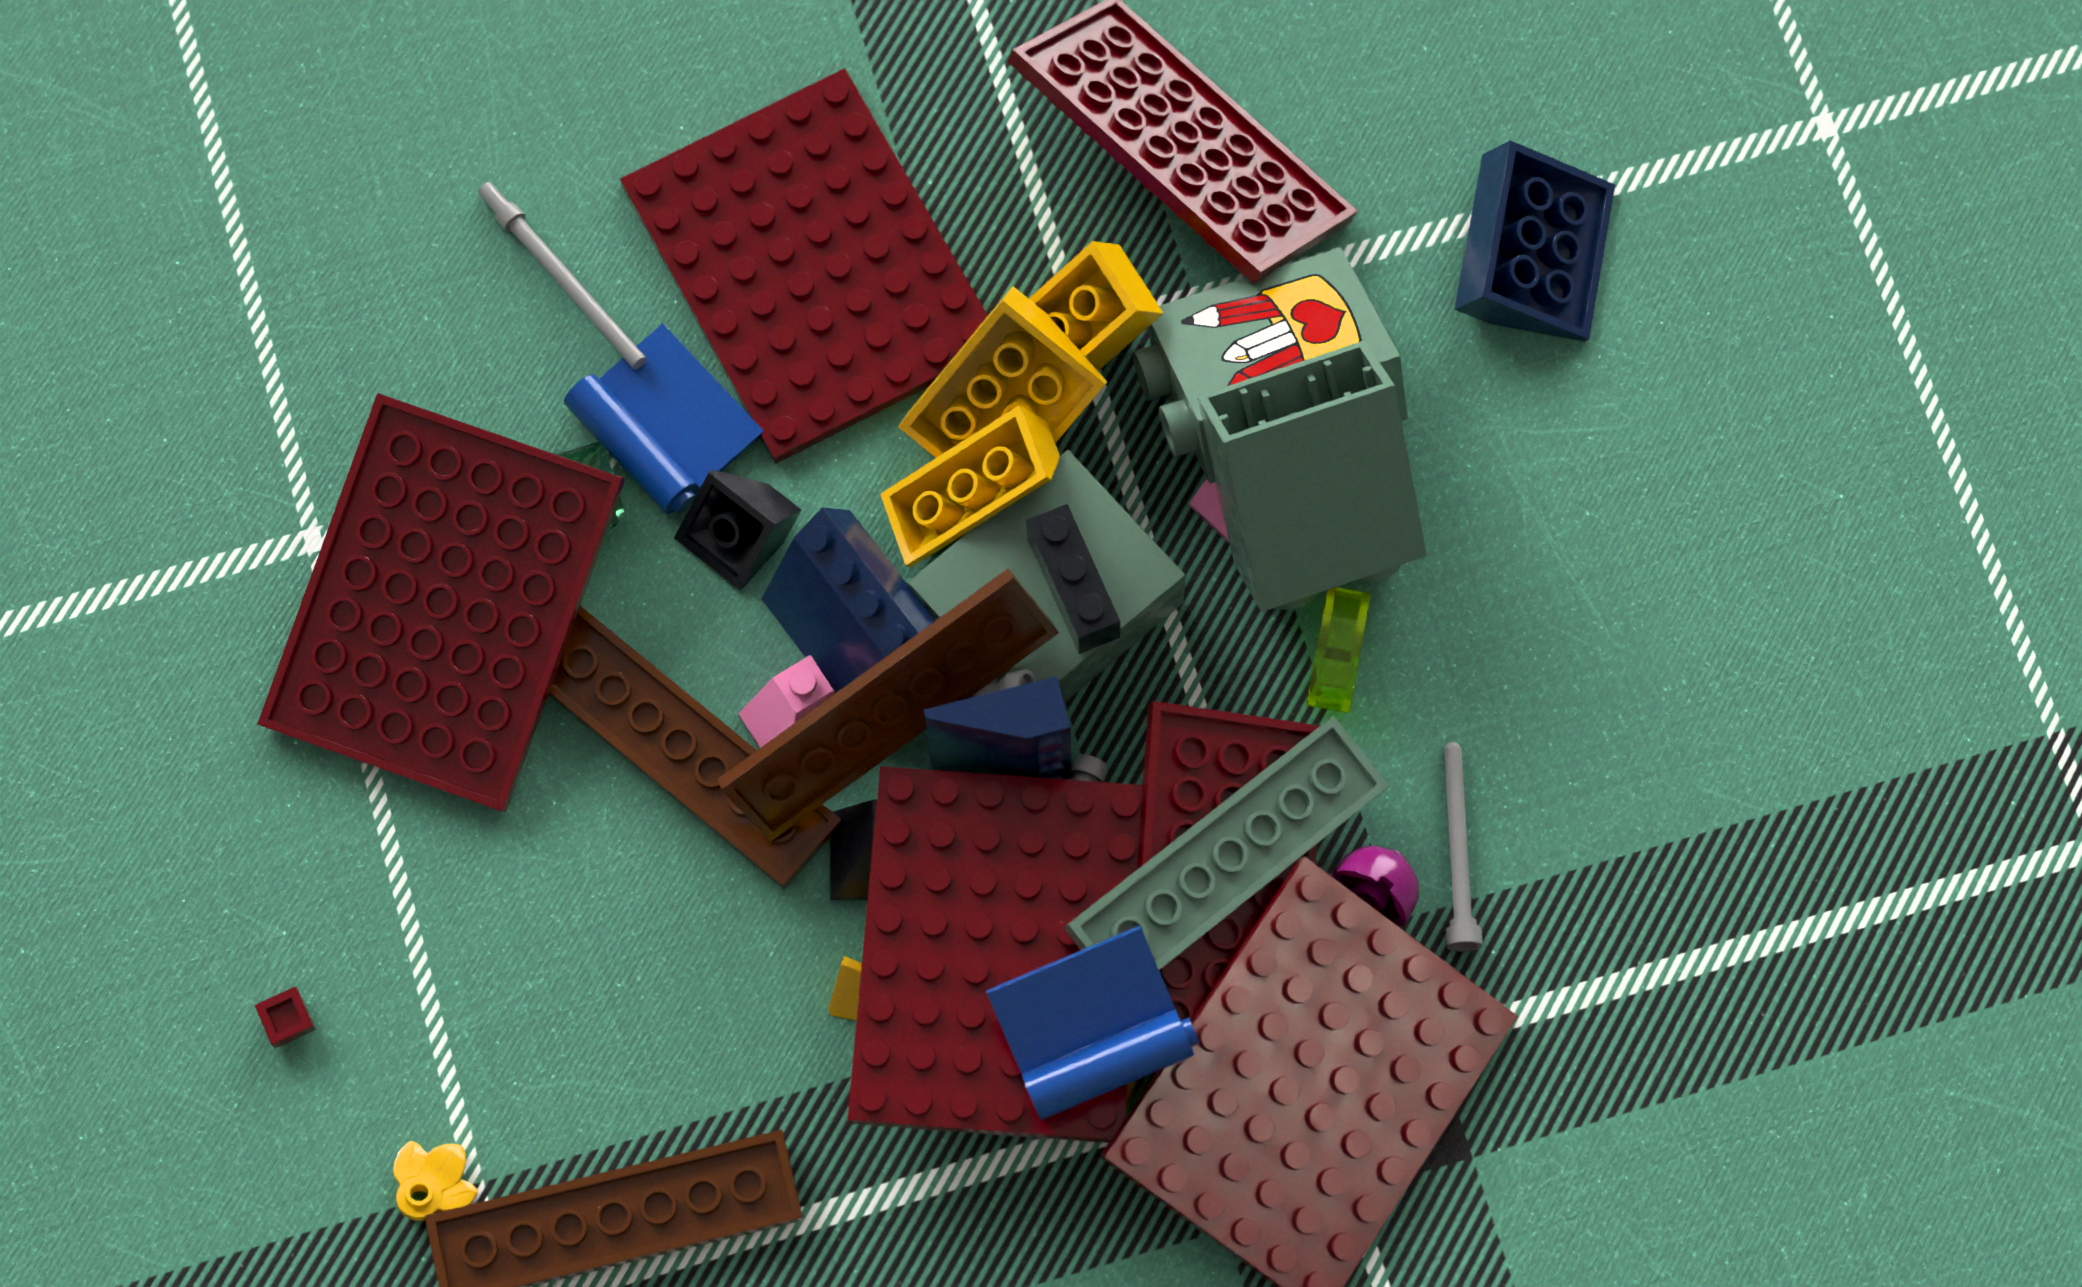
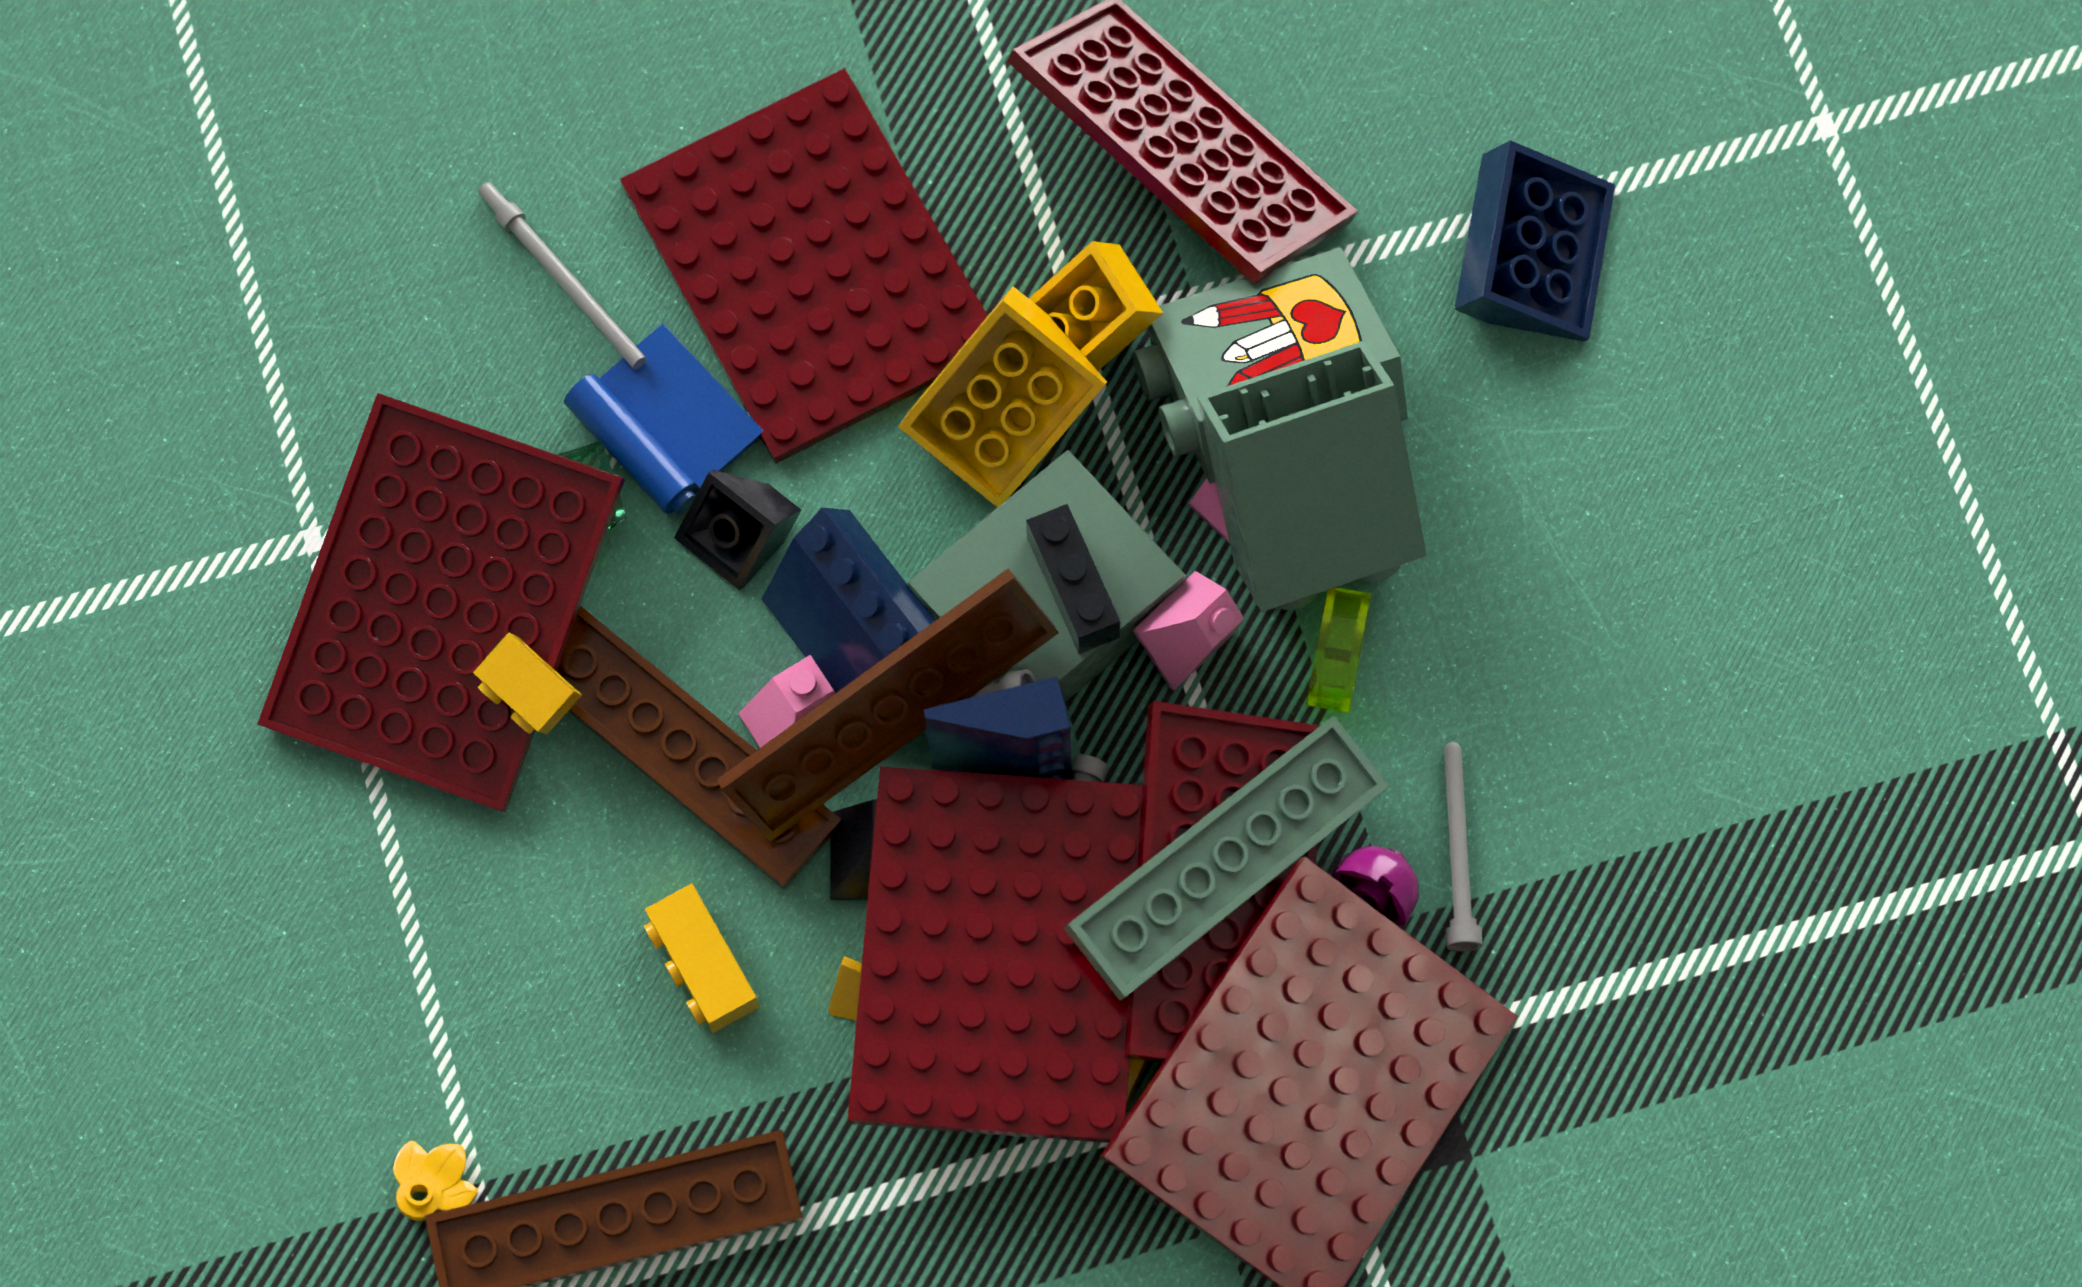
(285, 1017): dark red plate -> none
(526, 685): none -> yellow brick
(700, 959): none -> yellow brick
(970, 483): yellow slope -> none
(1091, 1023): blue door -> none
(1188, 628): none -> bright pink slope

